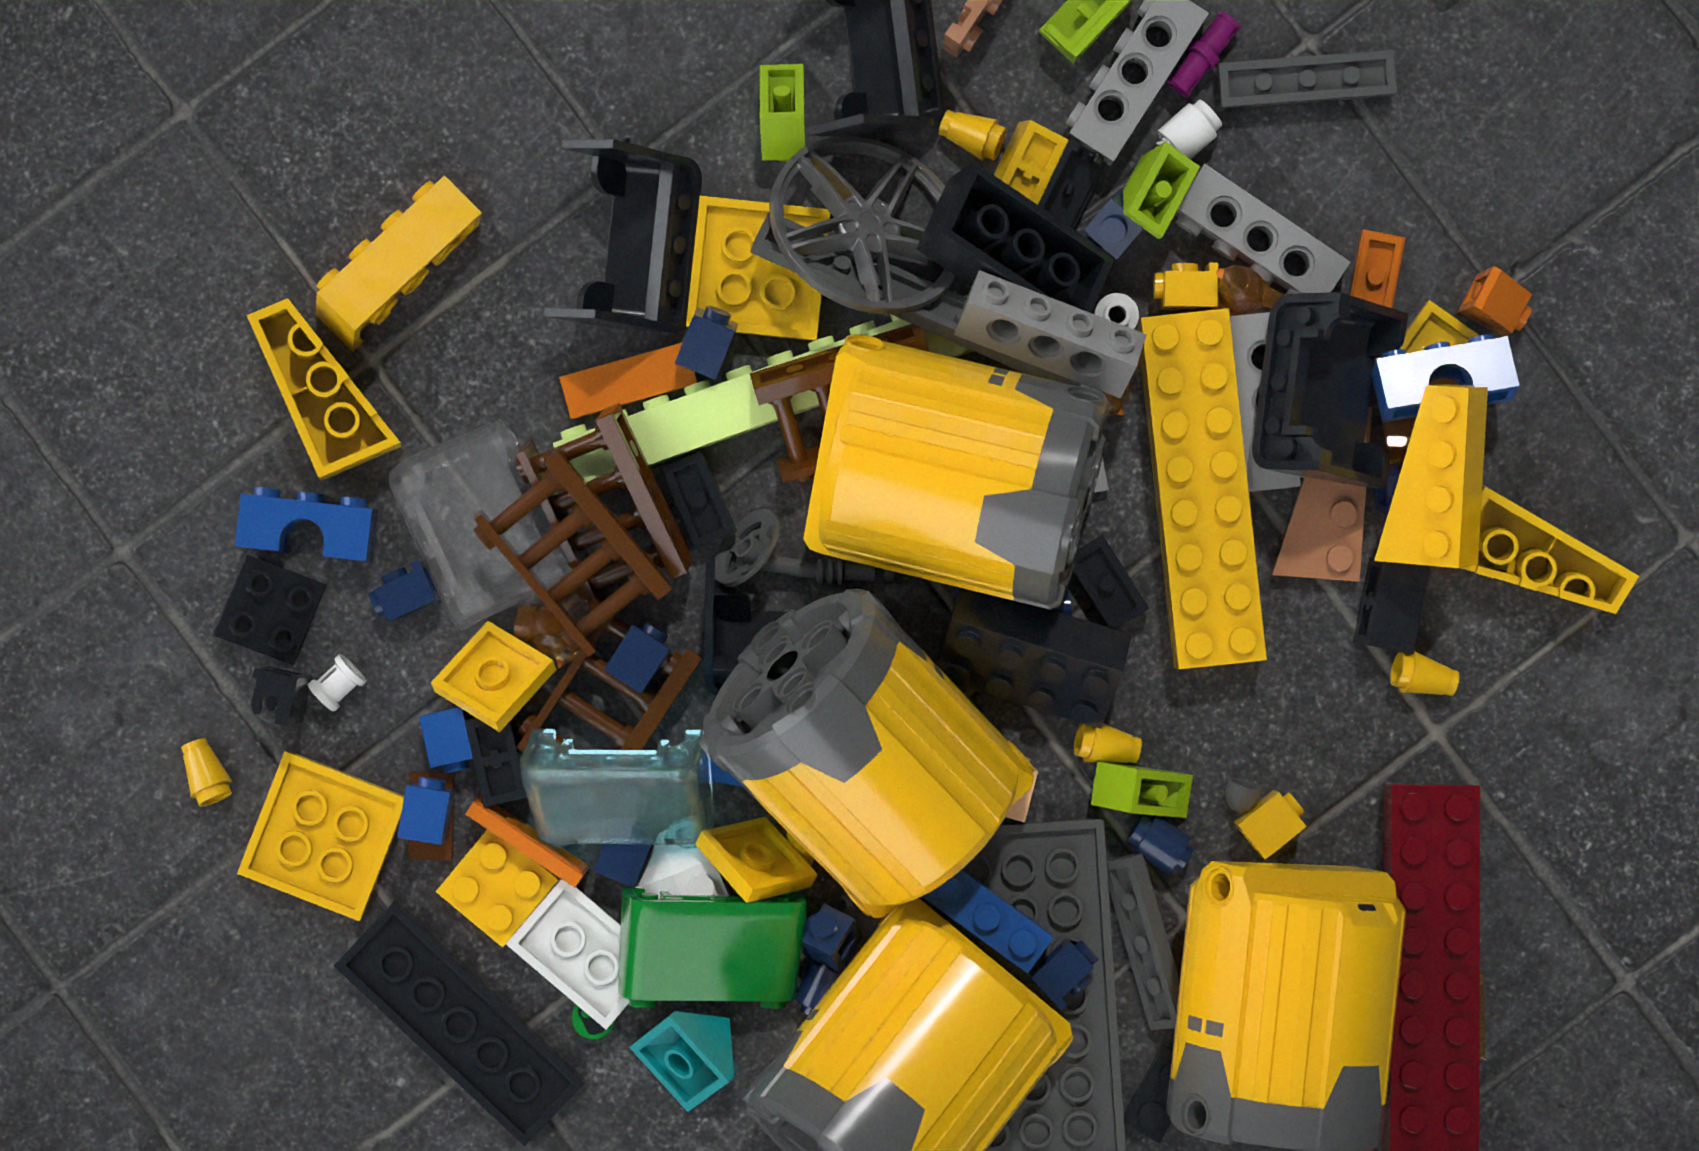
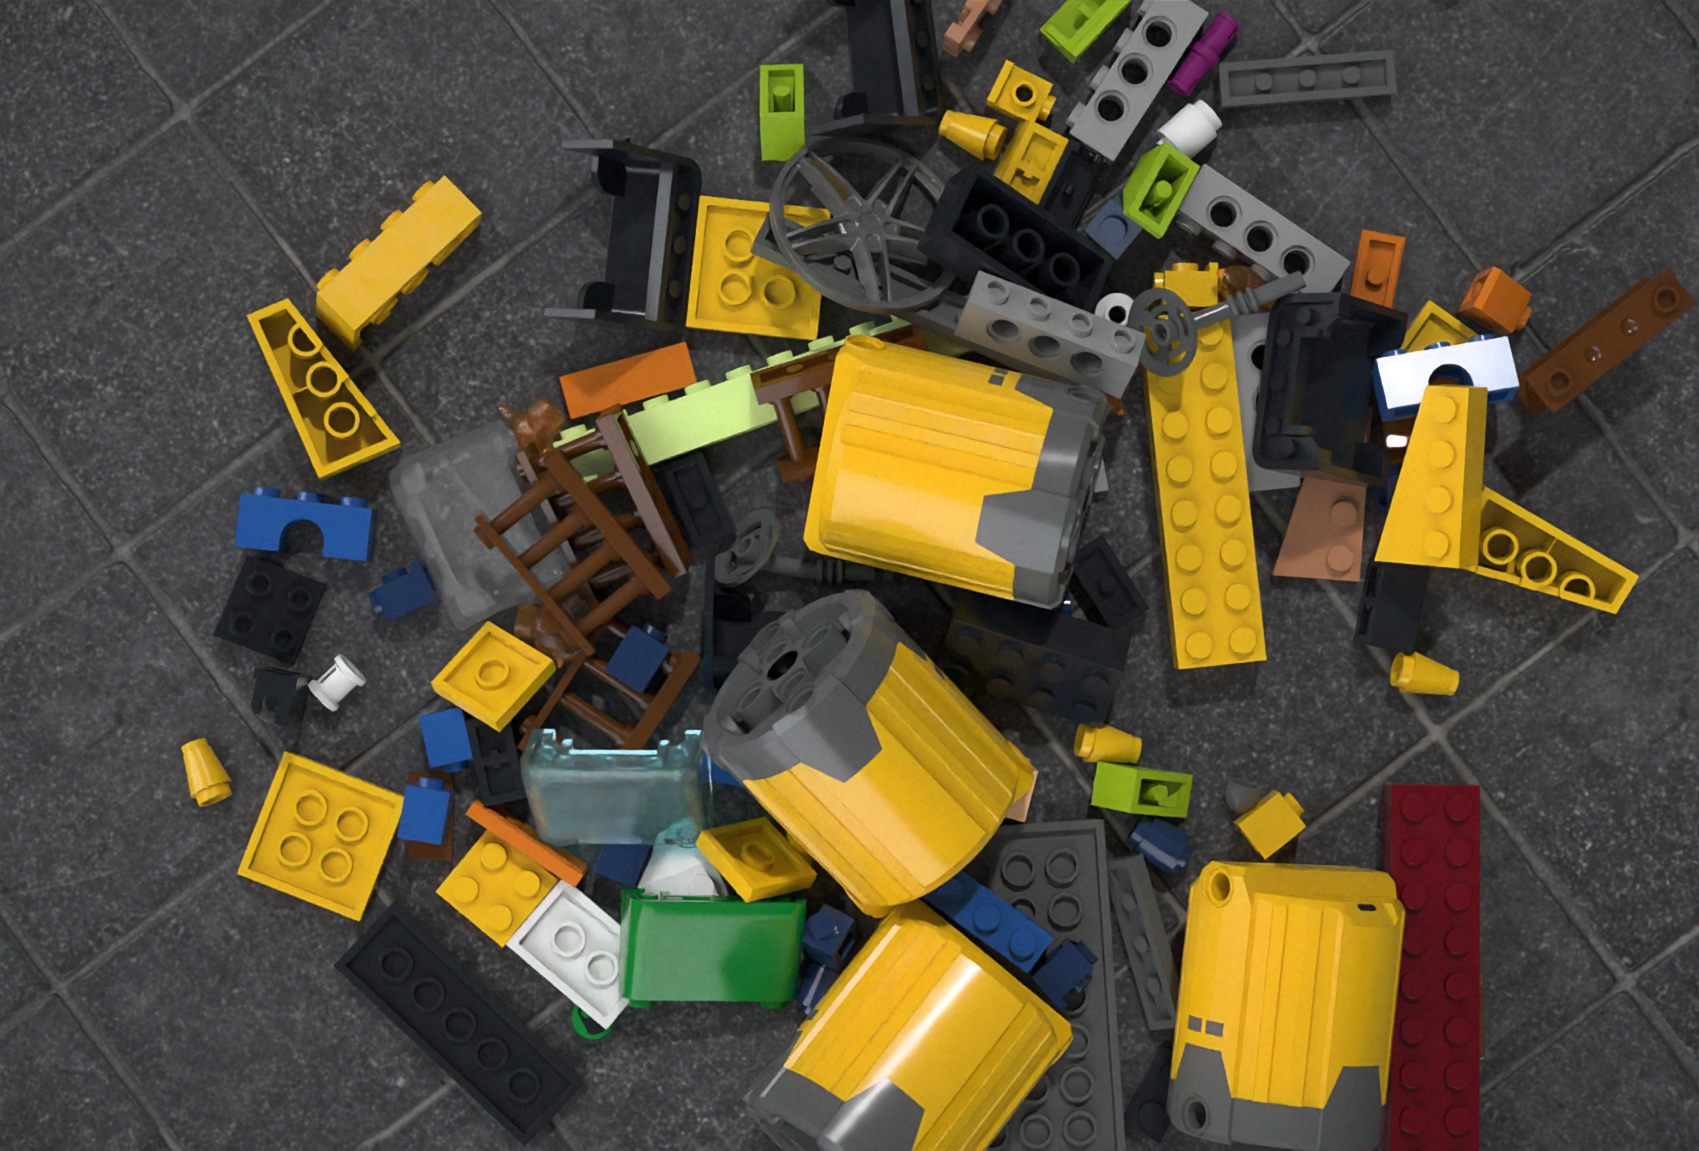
(538, 423): none -> clear orange animal
(689, 1055): teal slope -> none
(706, 341): dark blue brick -> none
(1004, 99): none -> yellow brick
(1184, 329): none -> dark grey dish
(1601, 343): none -> reddish brown fence

